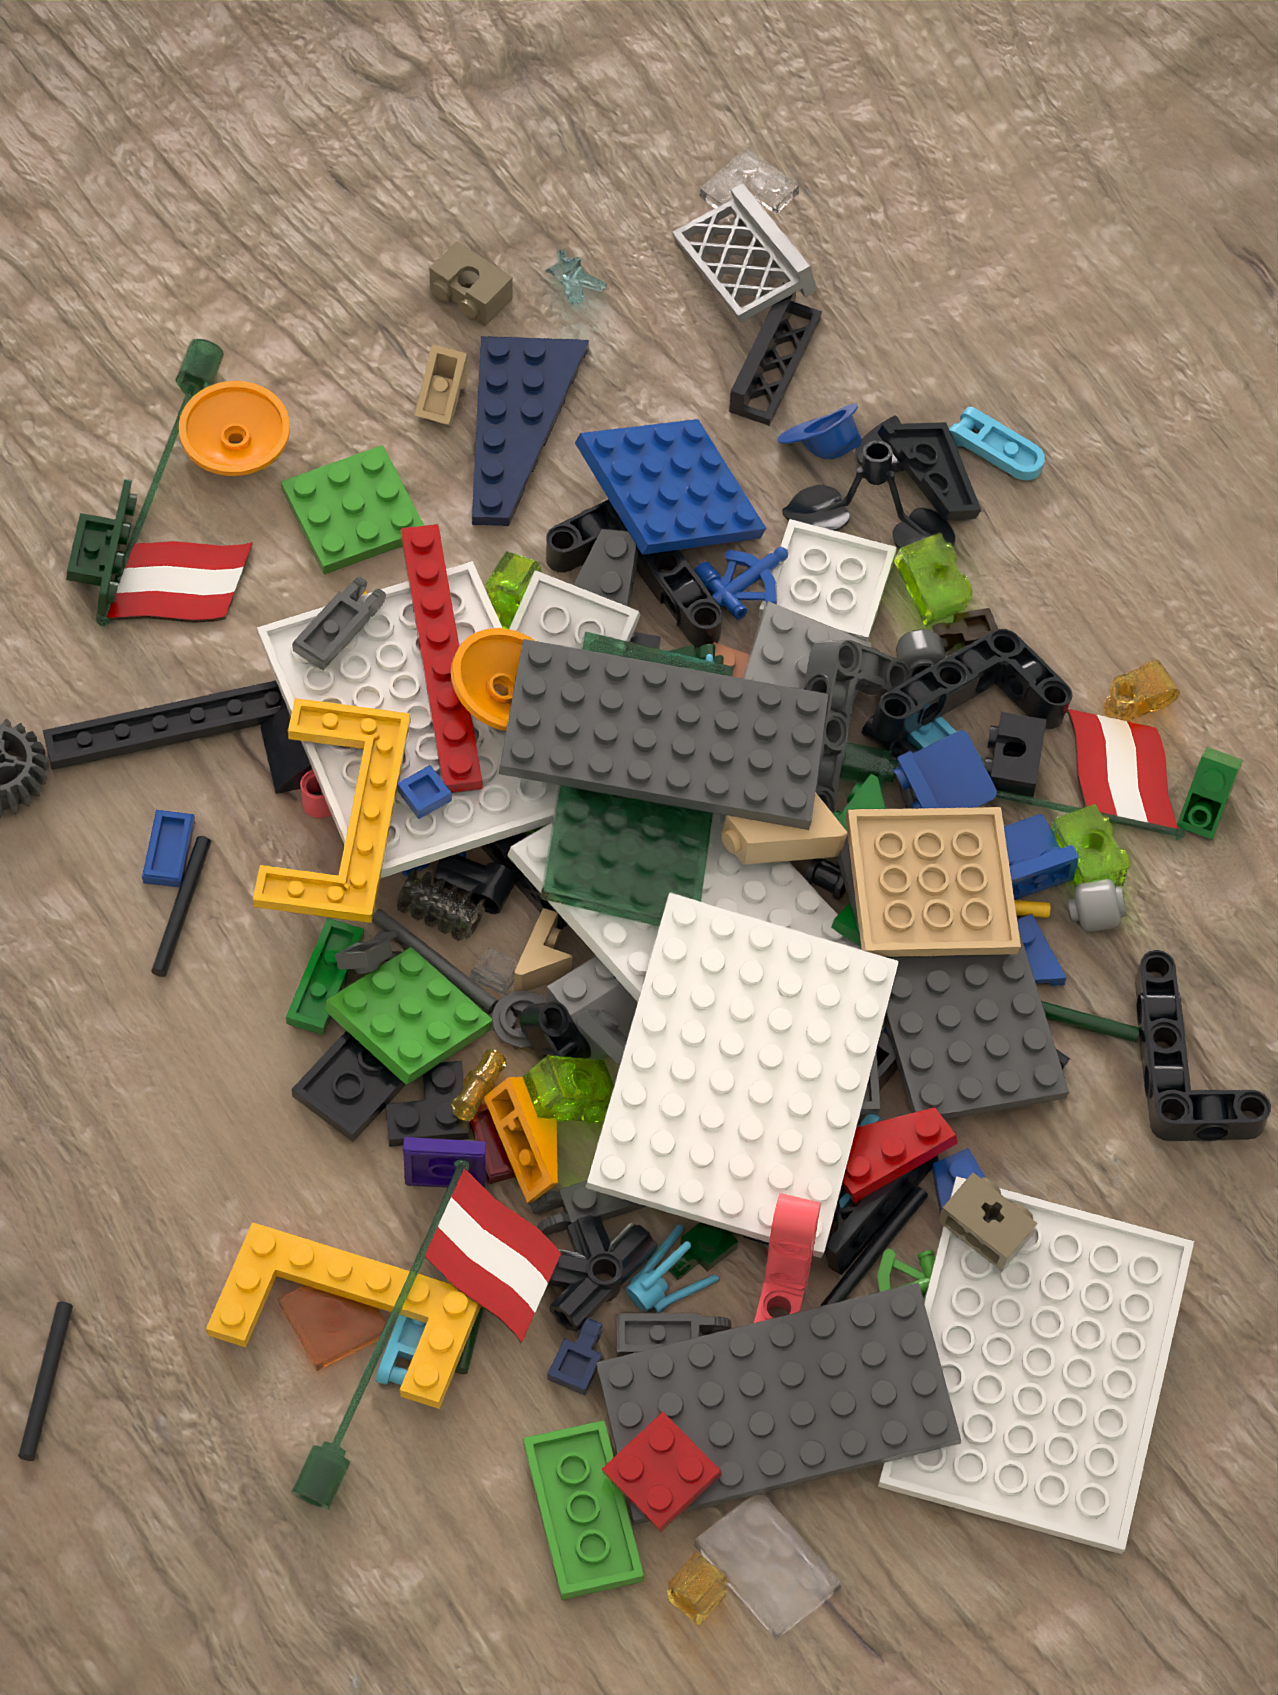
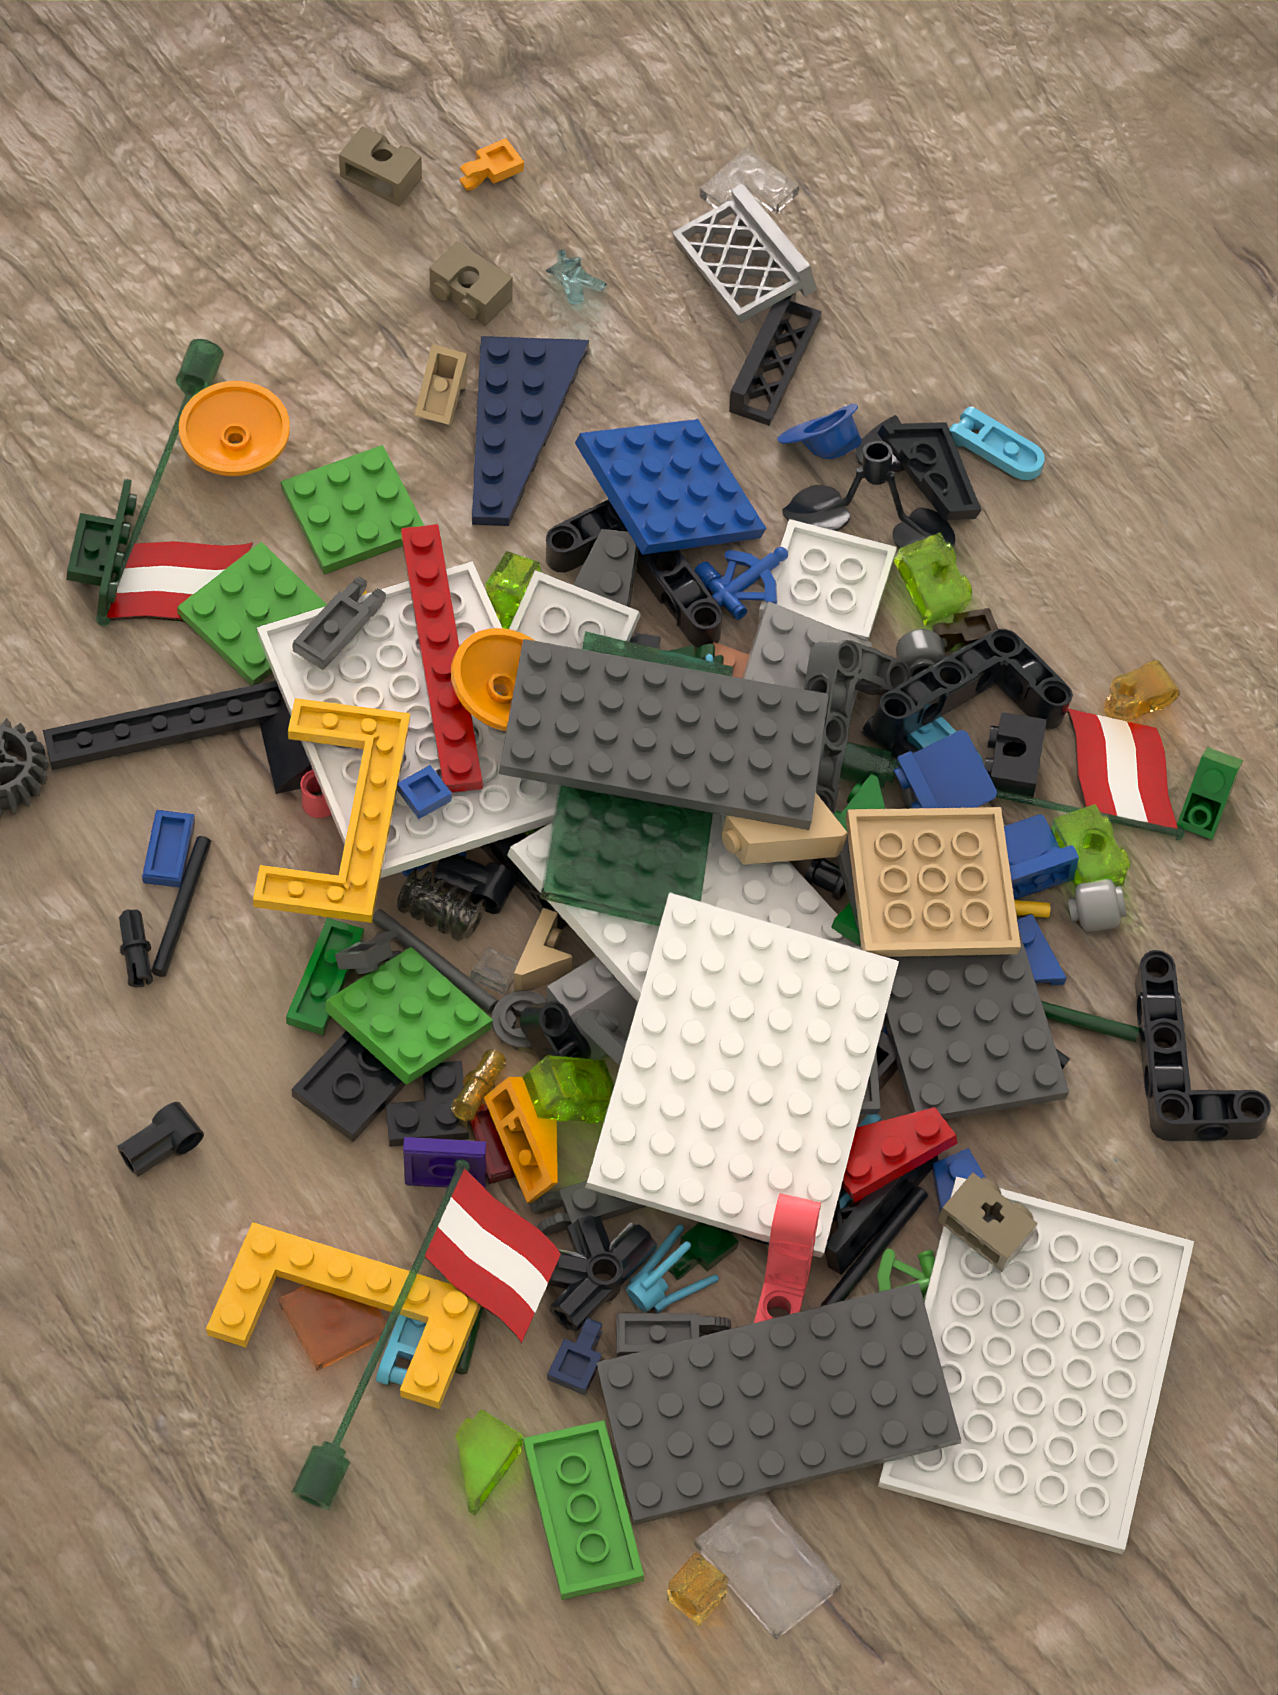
(45, 1381): black bar -> none
(135, 948): none -> black axle
(169, 1133): none -> black piece
(239, 600): none -> bright green plate
(380, 167): none -> dark tan brick
(484, 1455): none -> clear neon green slope
(493, 161): none -> light orange plate
(661, 1471): red plate -> none

